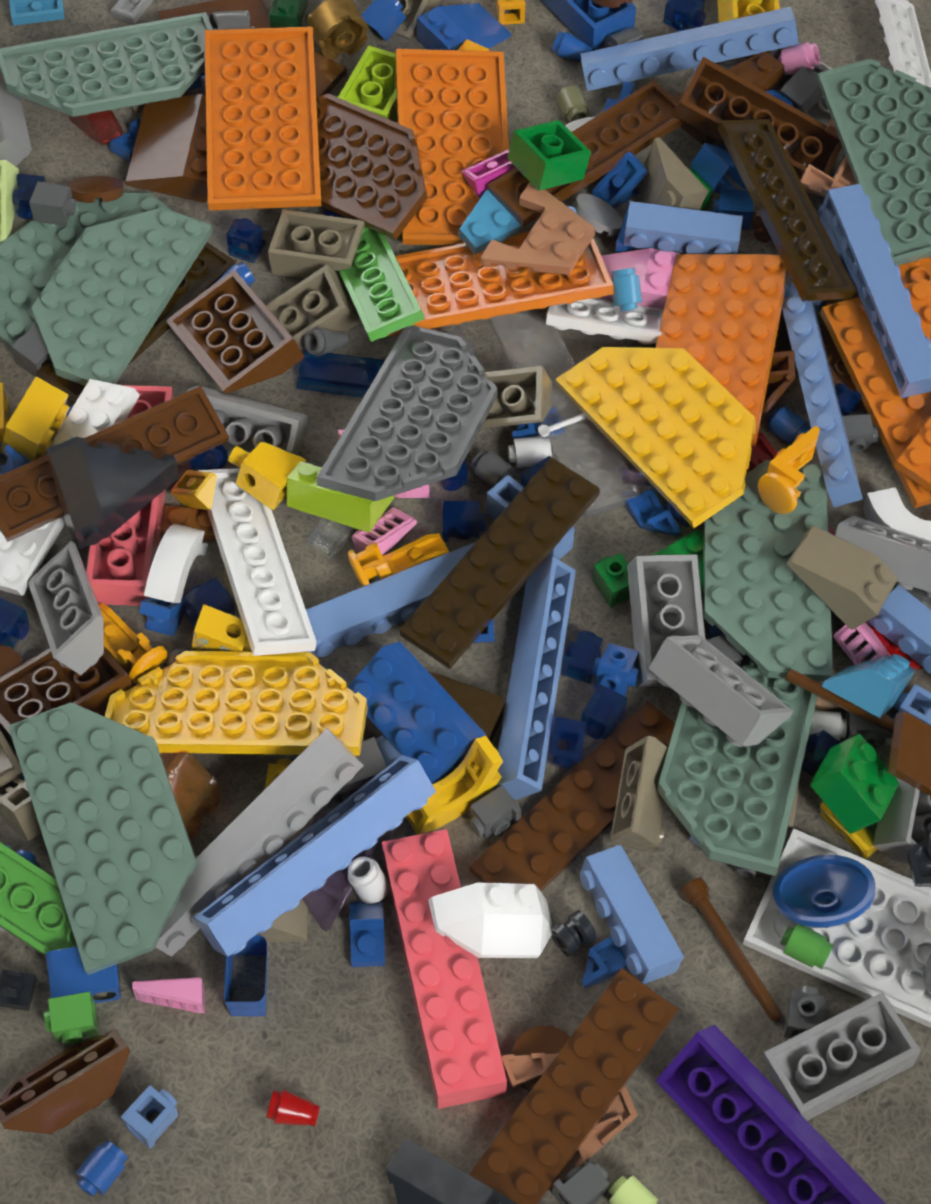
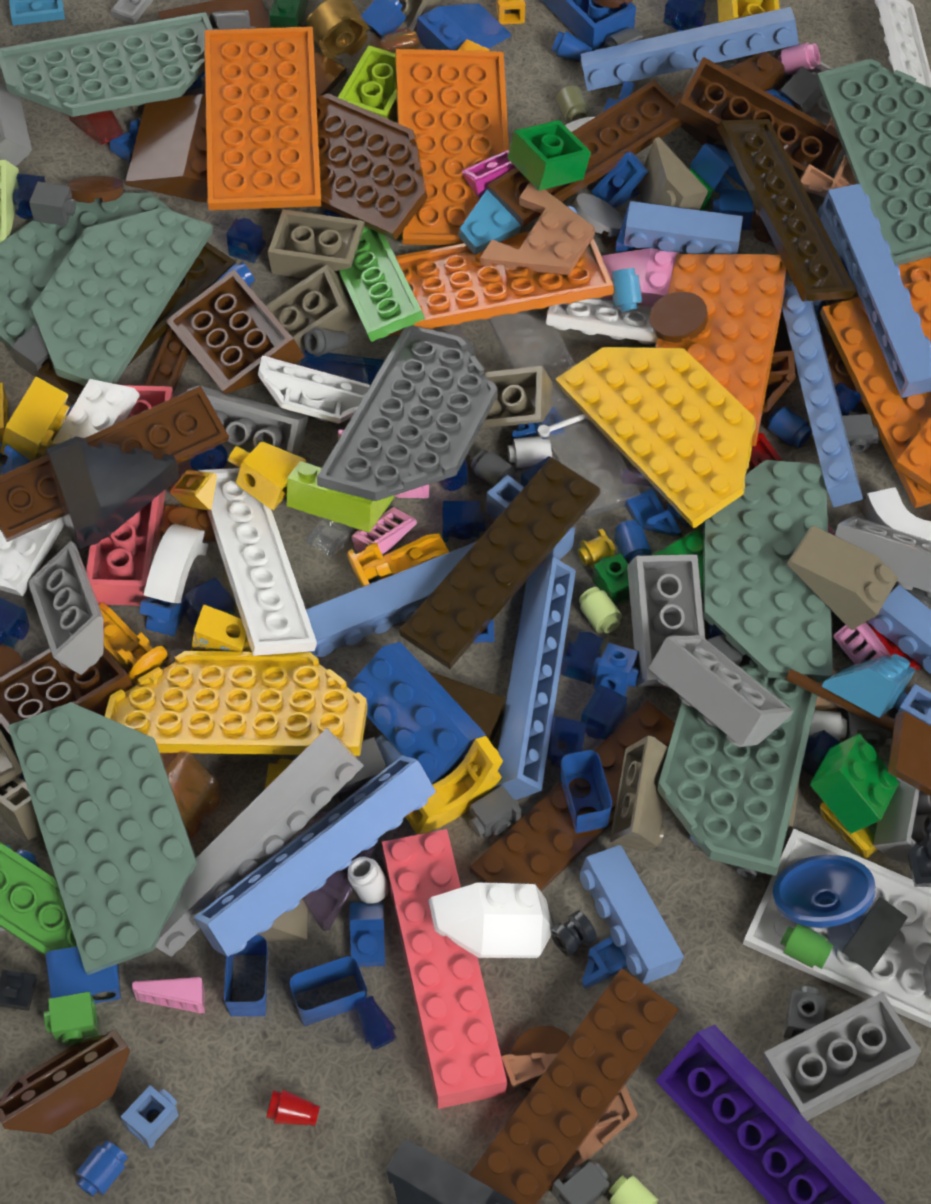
(168, 362): none -> reddish brown tile
(311, 391): none -> white wedge
(323, 975): none -> blue piece
(375, 1024): none -> clear blue cone
(400, 40): none -> clear orange brick
(586, 766): none -> blue piece
(596, 549): none -> yellow brick
(600, 610): none -> yellowish green brick
(631, 540): none -> blue brick
(678, 316): none -> reddish brown tile
(697, 894): reddish brown piece -> none
(779, 484): light orange piece -> none
(874, 934): none -> pearl dark grey slope

